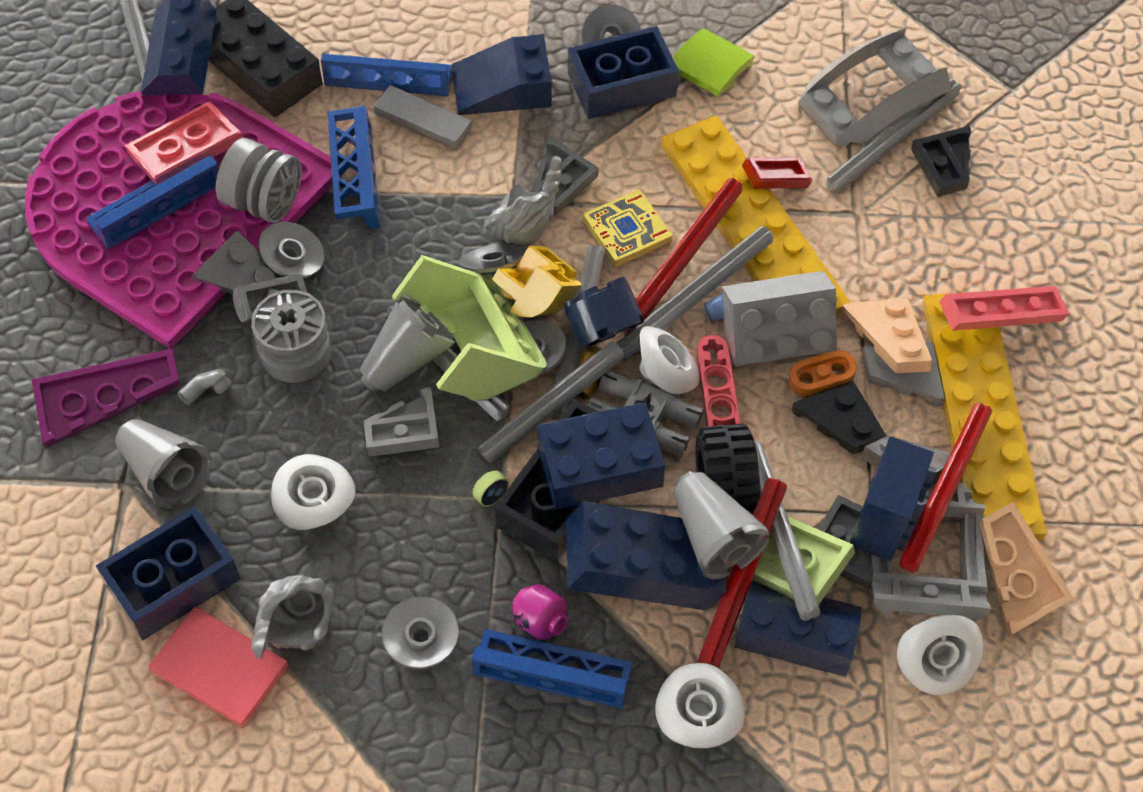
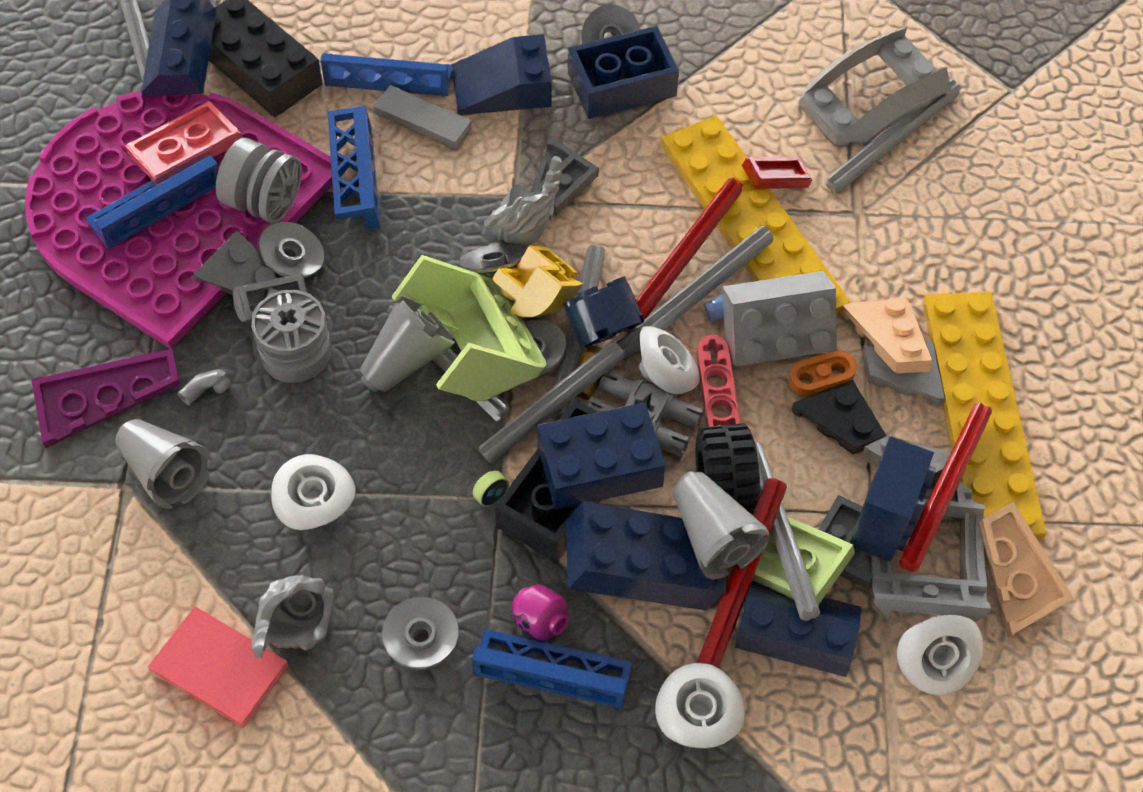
(168, 572): dark blue brick -> none
(403, 427): light grey wing -> none
(627, 228): light yellow tile -> none
(711, 61): lime slope -> none
(945, 160): black wing -> none
(1003, 308): coral plate -> none

